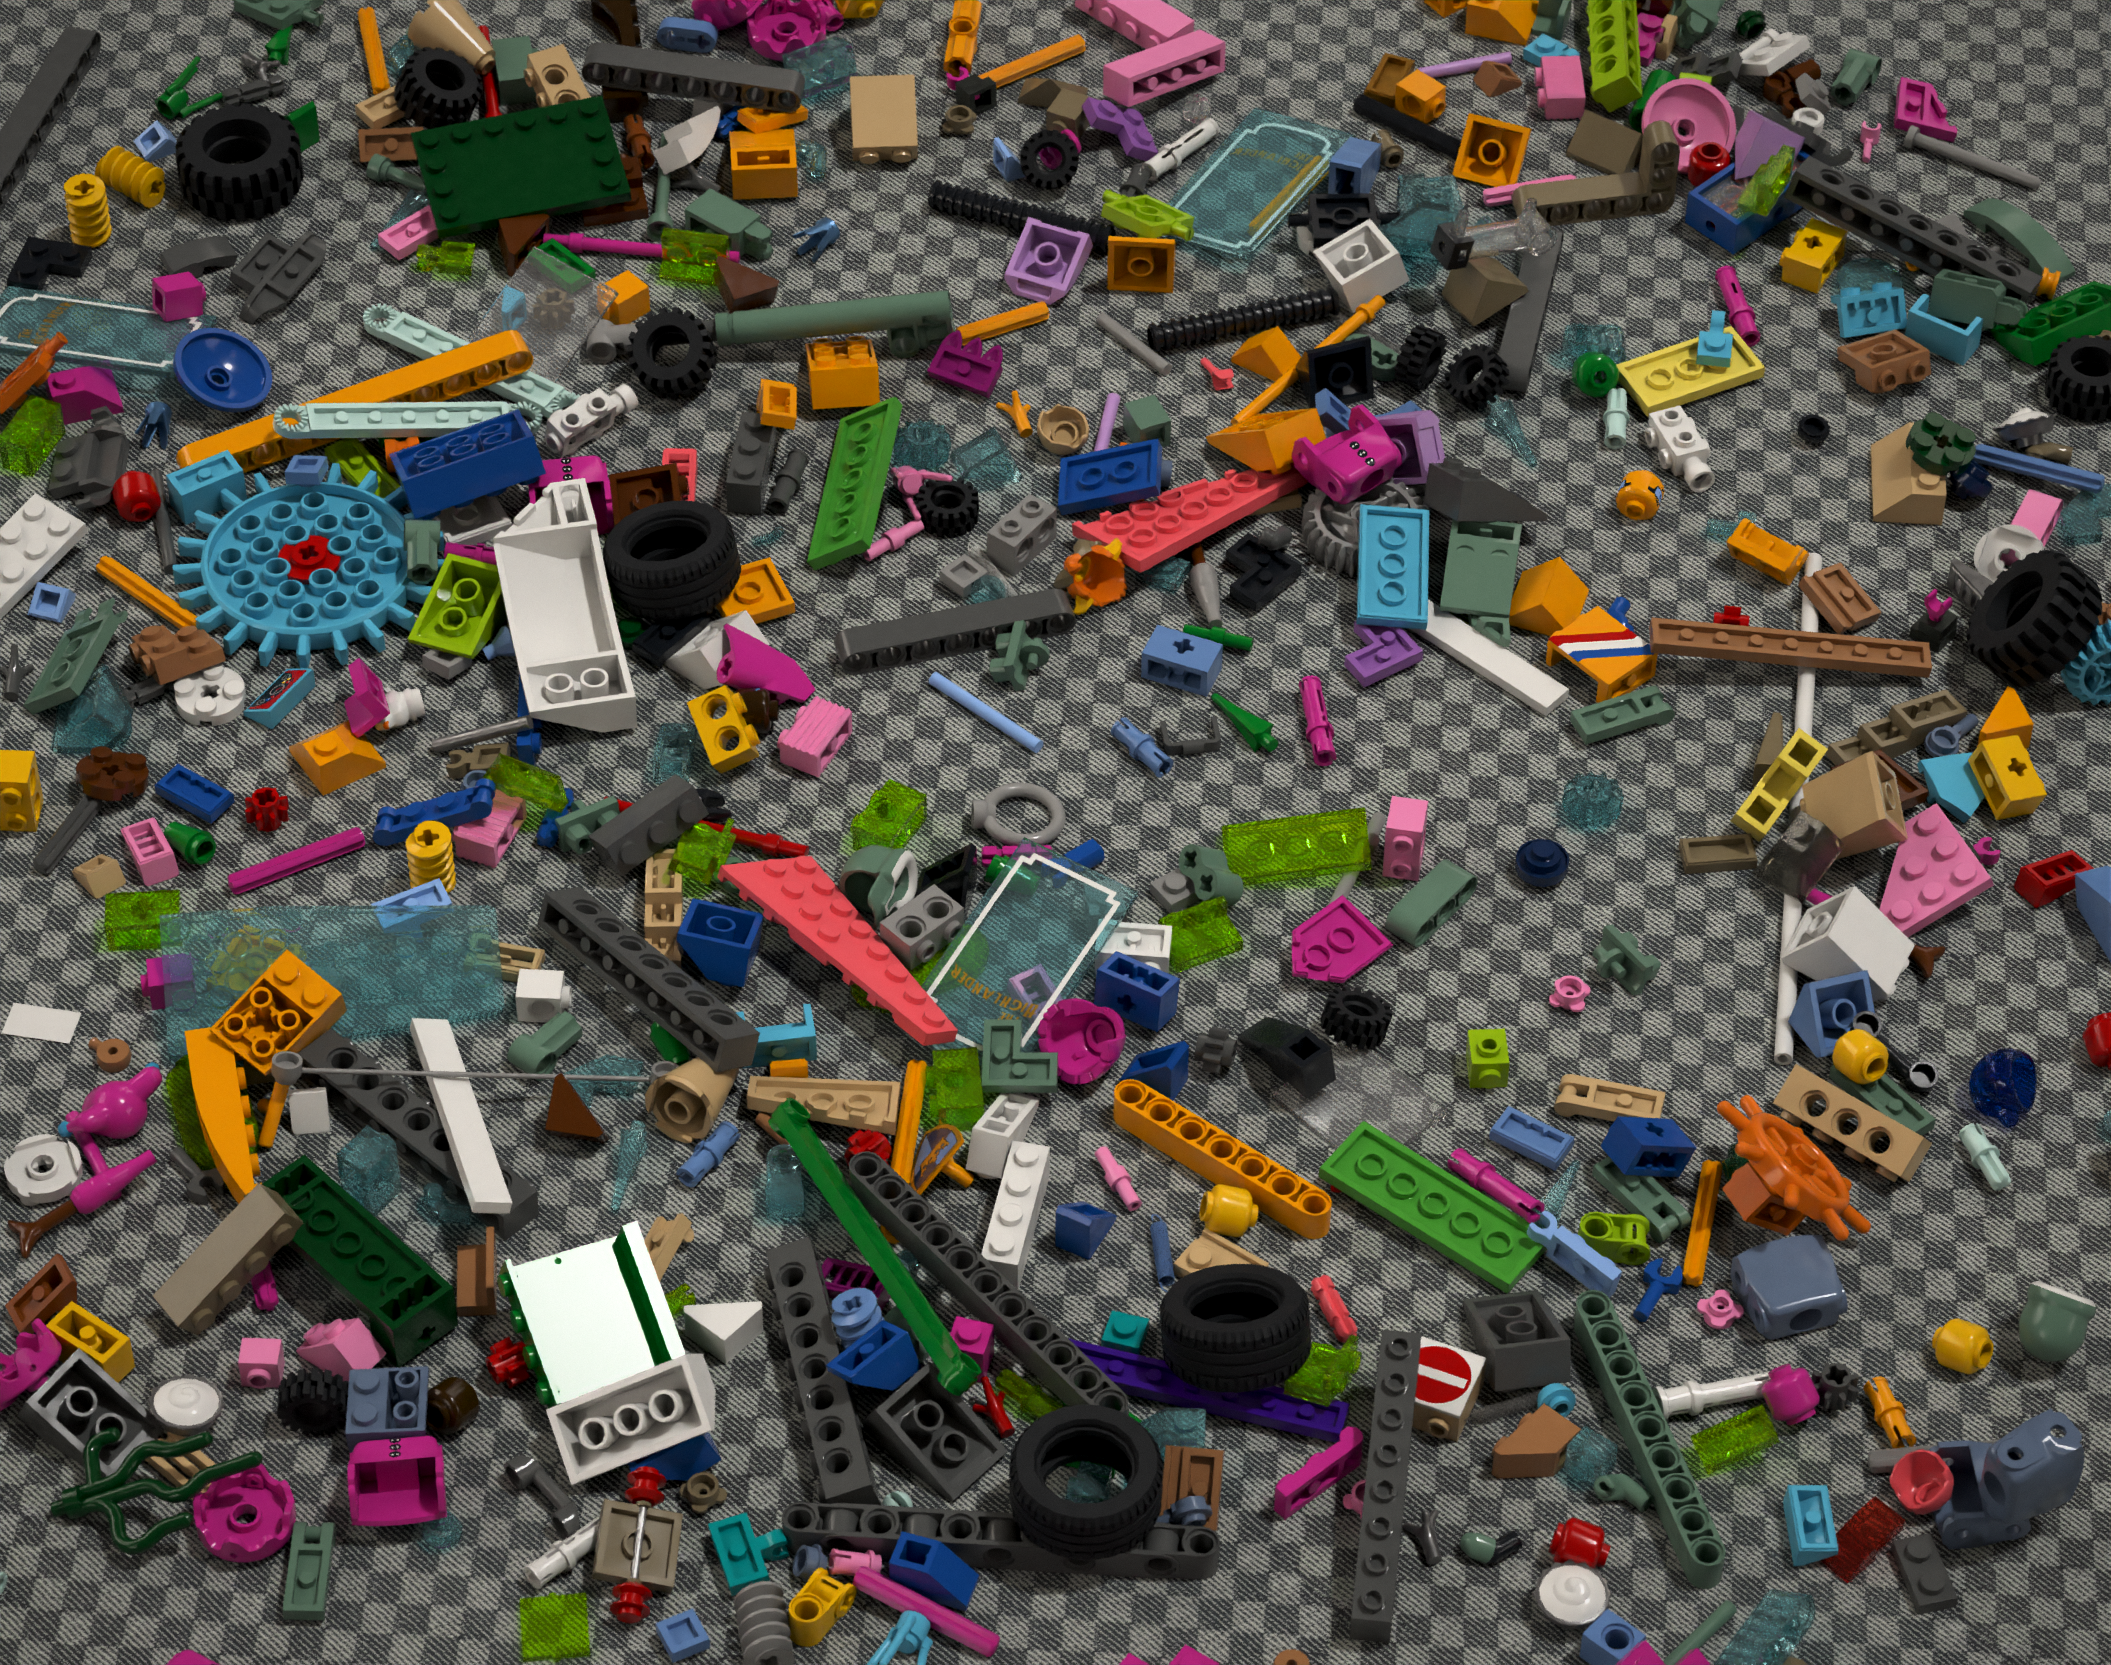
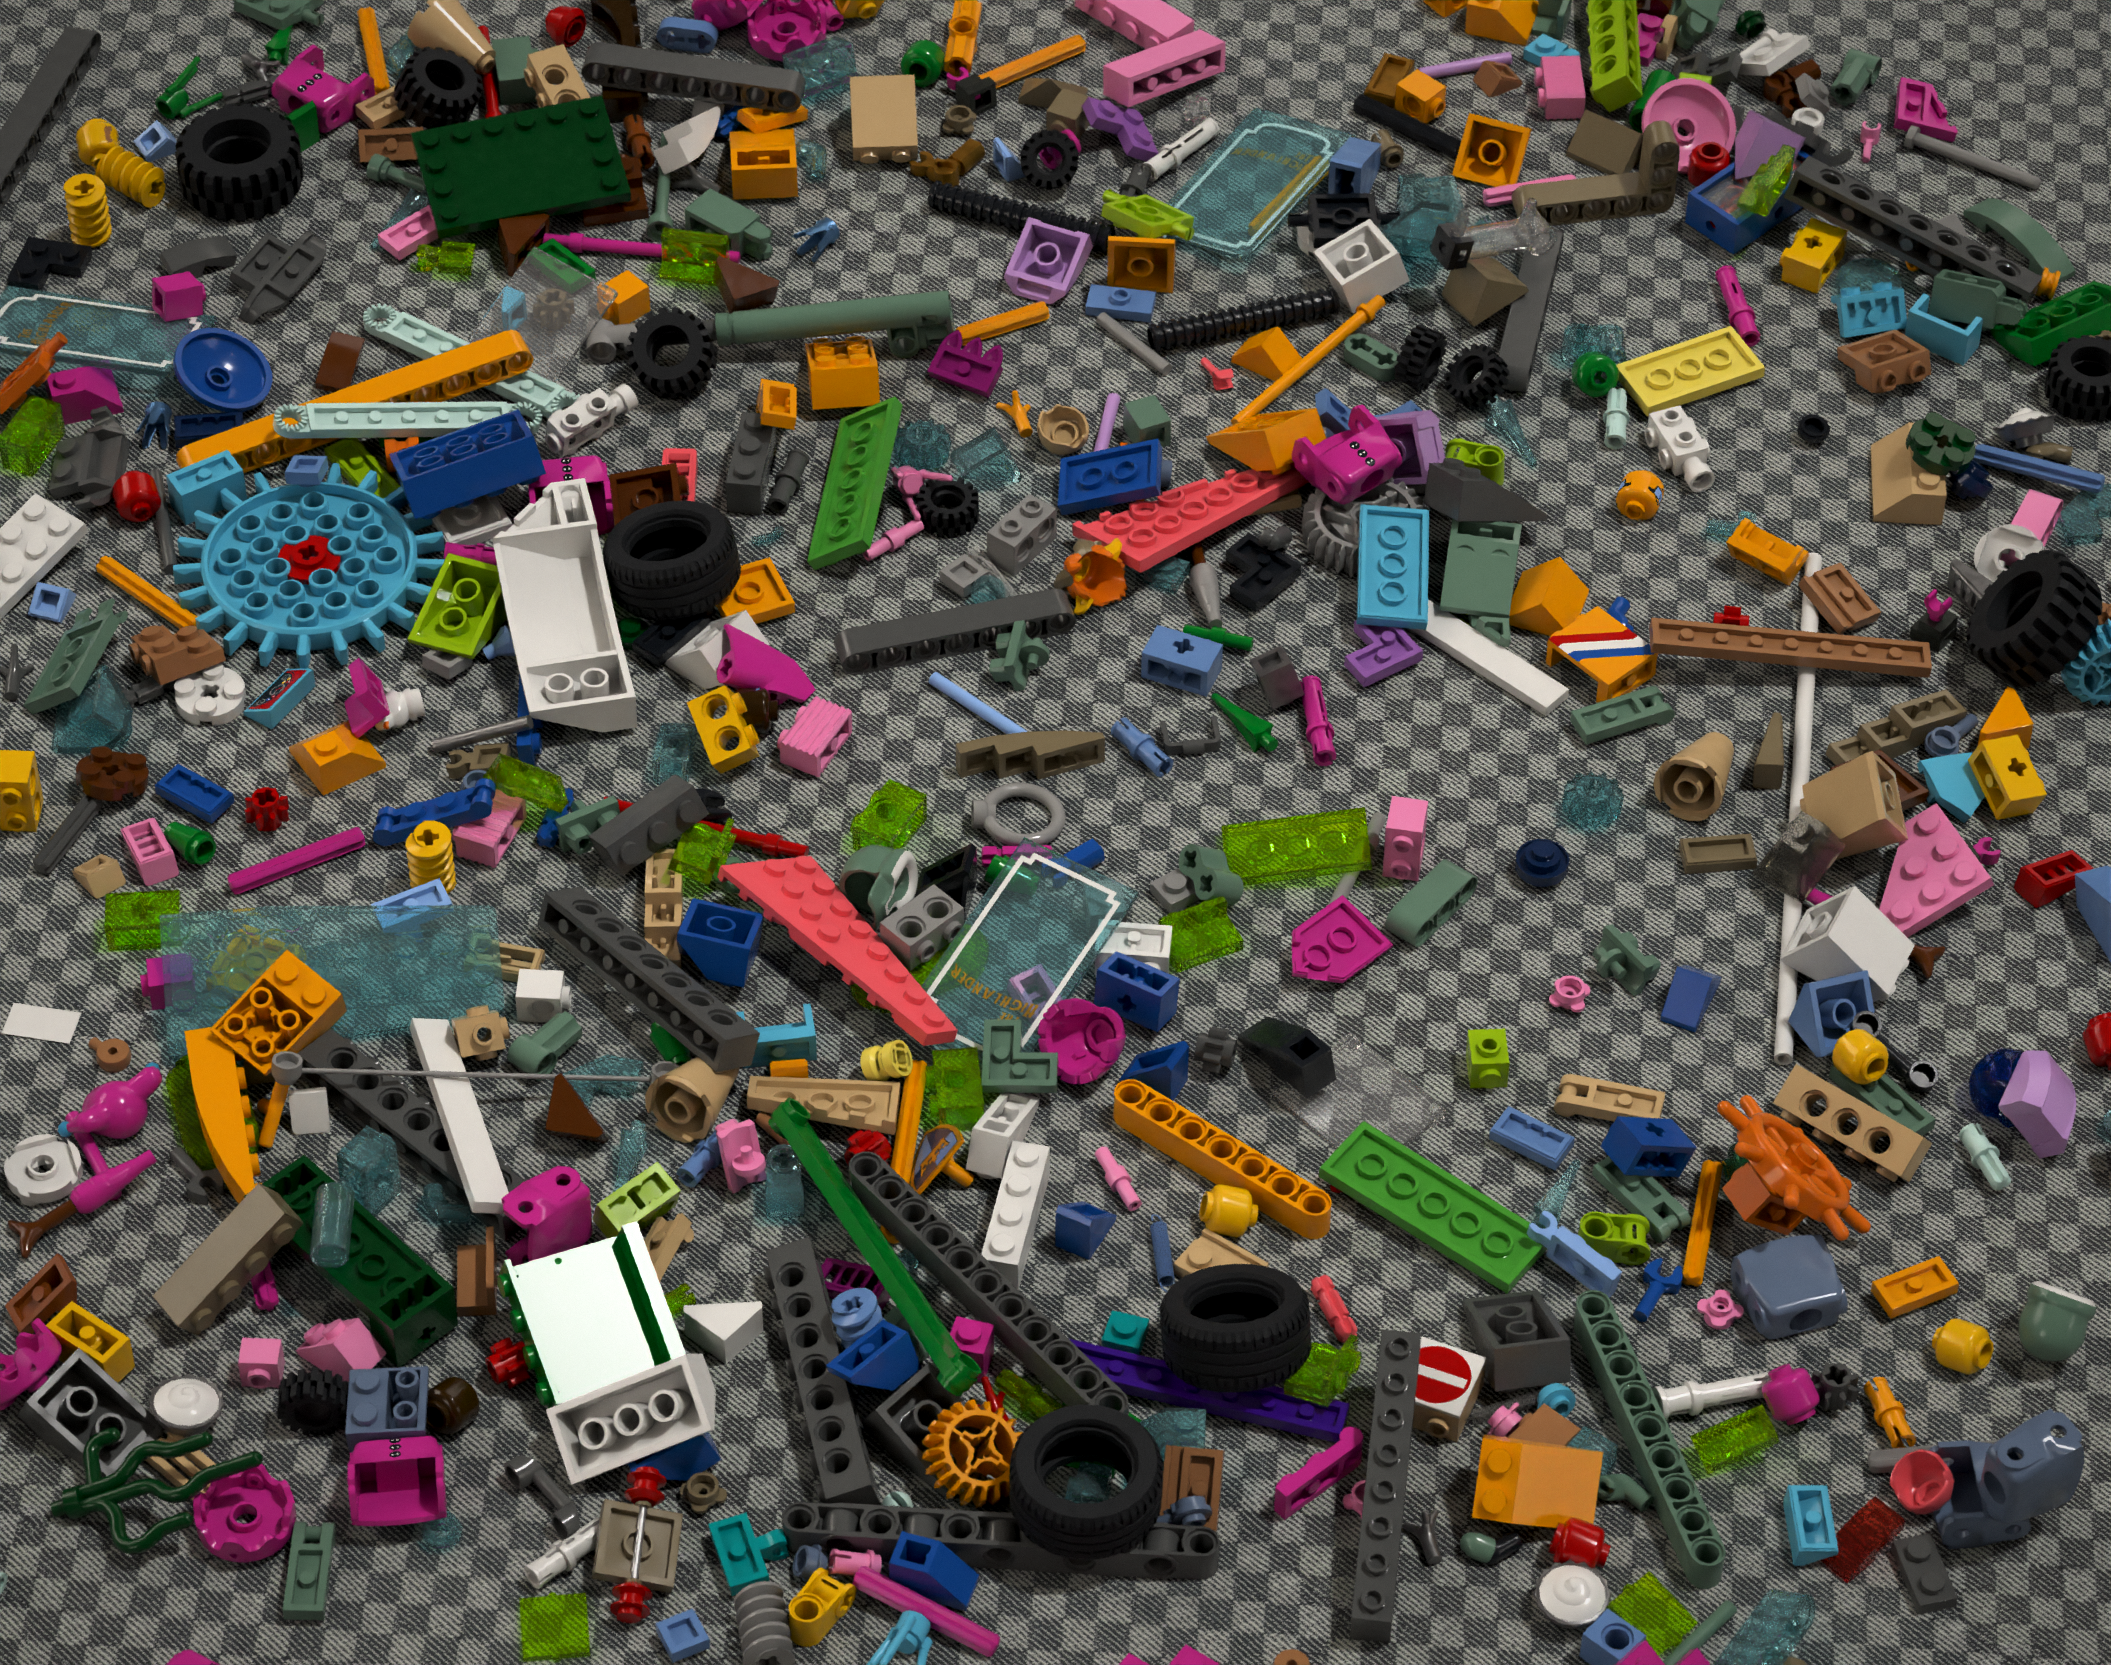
(95, 140): none -> yellow head
(200, 426): none -> dark blue plate
(332, 1225): none -> clear light blue pin
(333, 98): none -> dark pink piece
(339, 362): none -> reddish brown slope
(422, 545): sand green piece -> none
(466, 1029): none -> tan brick
(554, 1214): none -> dark pink piece
(565, 25): none -> red cone
(639, 1200): none -> lime brick
(740, 1153): none -> bright pink hips
(890, 1060): none -> light yellow wheel
(924, 61): none -> green head
(947, 1439): none -> light orange gear
(949, 169): none -> pearl gold bar
(1040, 751): none -> dark tan slope
(1121, 303): none -> medium blue plate
(1277, 677): none -> flat silver brick
(1340, 368): black slope -> none
(1356, 1017): black tyre -> none
(1484, 1178): dark pink pin -> none
(1486, 458): none -> lime piece
(1504, 1421): none -> bright pink plate
(1535, 1482): none -> light orange slope
(1653, 1612): none -> clear neon green piece
(1689, 997): none -> blue slope
(1696, 777): none -> tan cone
(1715, 346): medium azure plate -> none
(1779, 784): light yellow arch -> none
(1914, 1287): none -> light orange plate
(2040, 1103): none -> lavender slope

